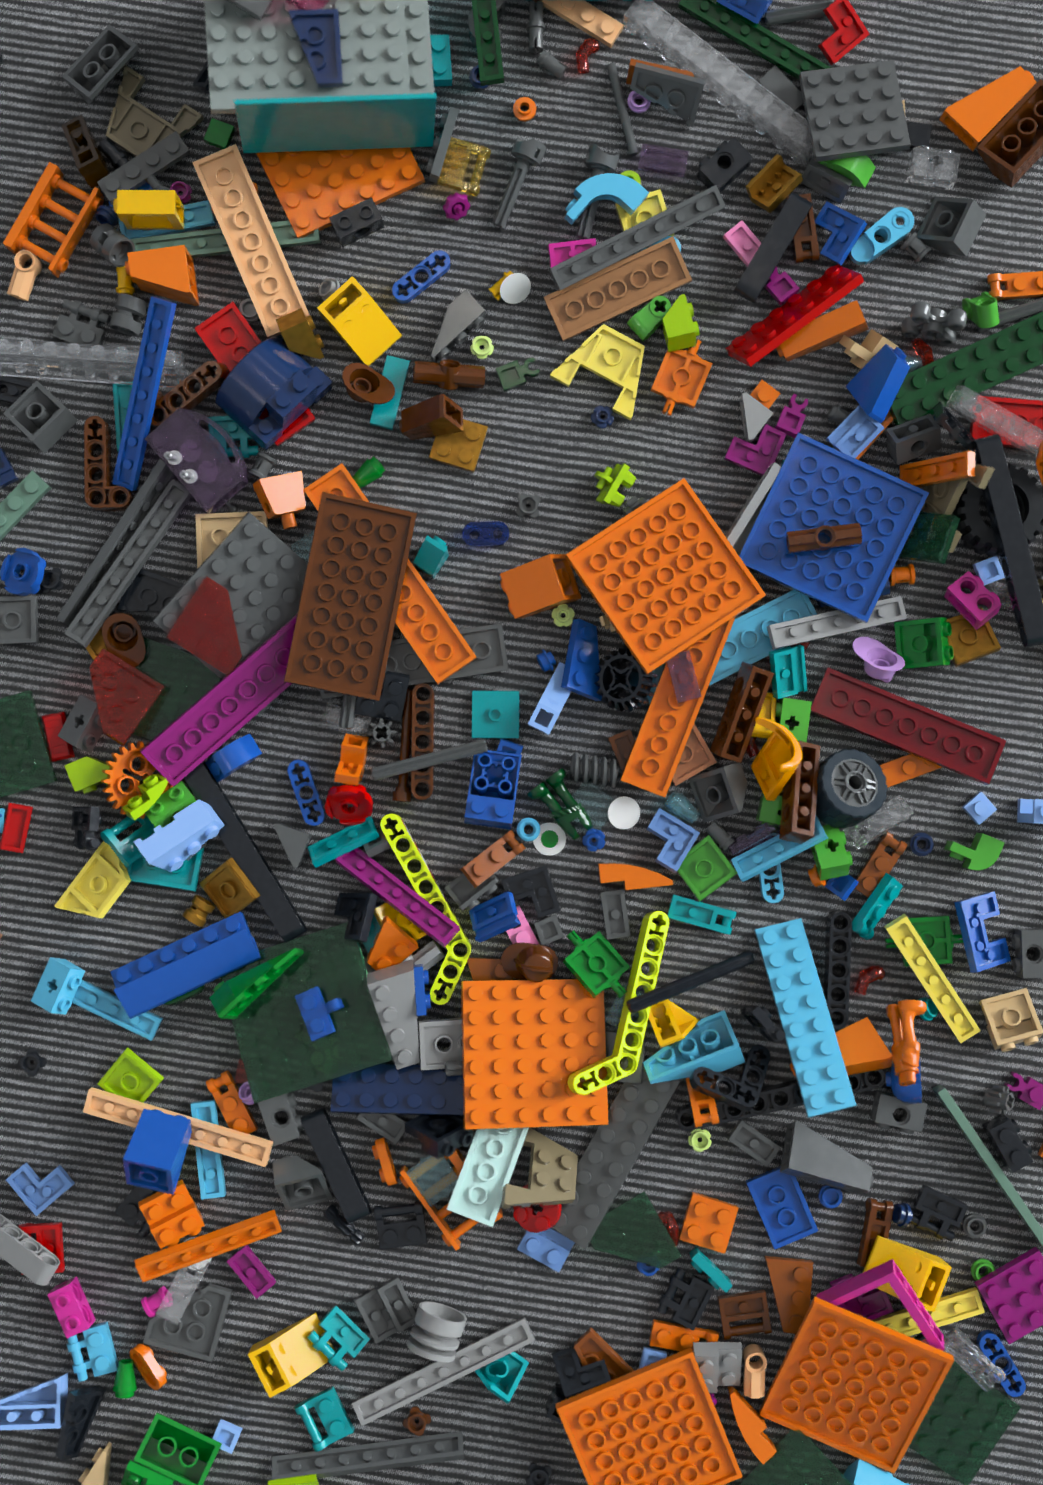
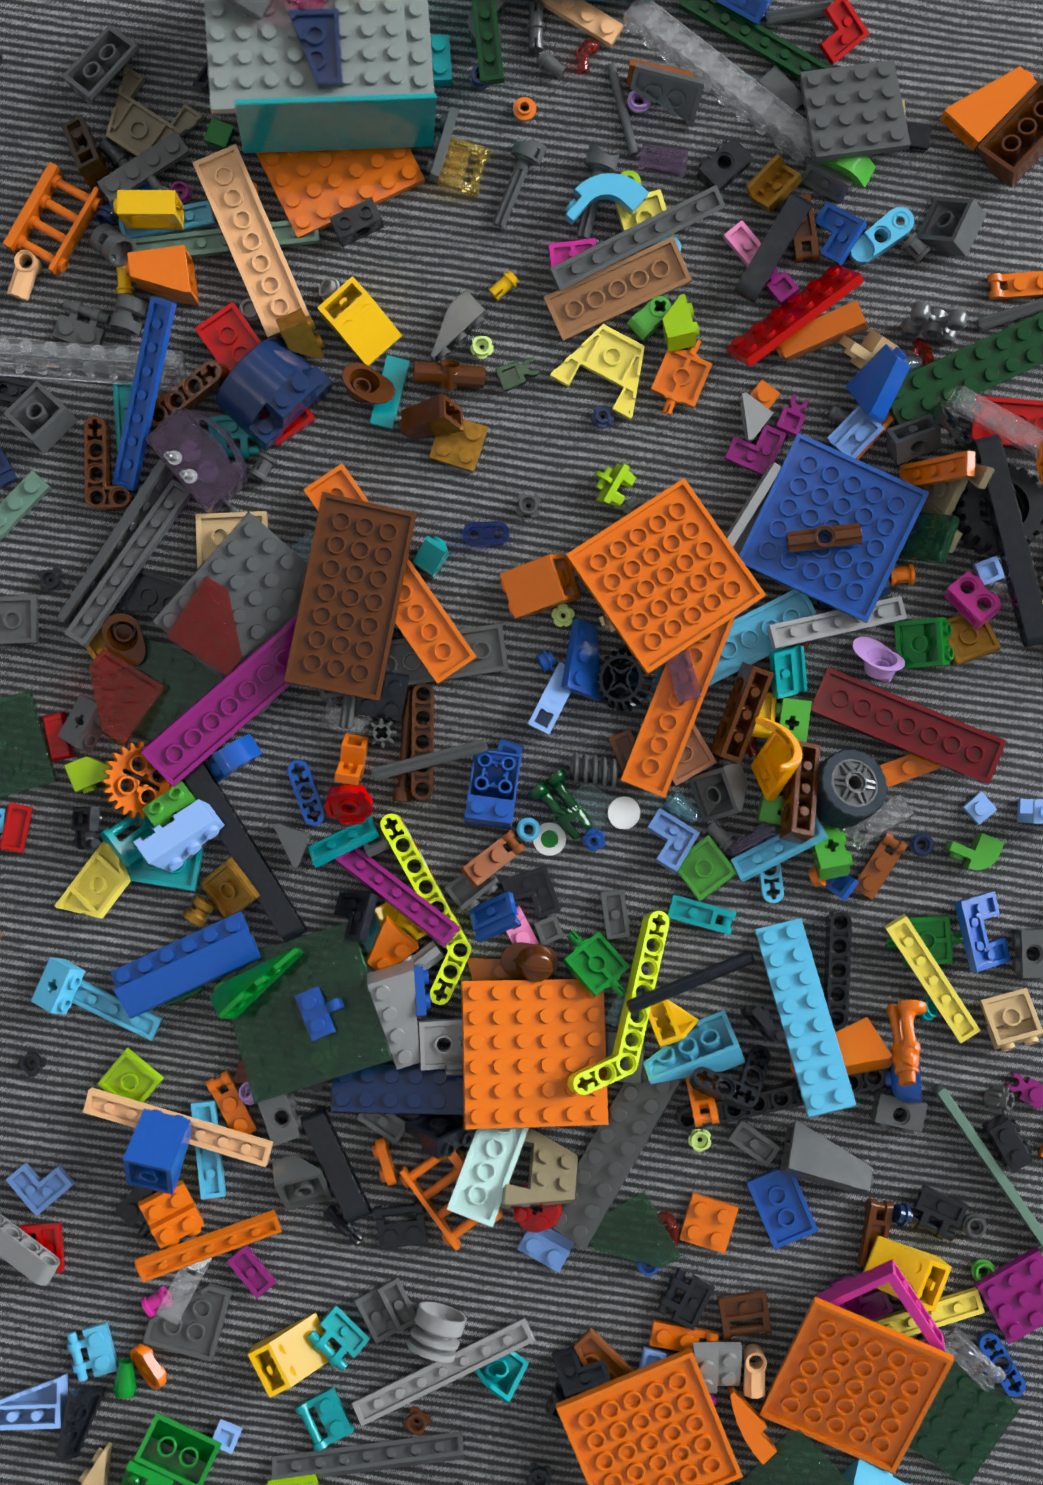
(33, 574): blue plate -> none
(71, 1307): dark pink brick -> none
(151, 790): lime slope -> none
(282, 497): torso -> none
(368, 472): green cone -> none
(422, 266): blue beam -> none
(433, 1178): clear light blue piece -> none
(456, 206): magenta piece -> none
(495, 714): teal plate -> none
(515, 288): white sticker -> none
(632, 876): orange slope -> none
(716, 1276): teal plate -> none
(792, 1289): dark orange wing -> none
(830, 1196): blue plate -> none
(867, 976): clear red arm -> none
(876, 906): teal plate -> none
(944, 169): clear brick -> none
(982, 310): bright green piece -> none

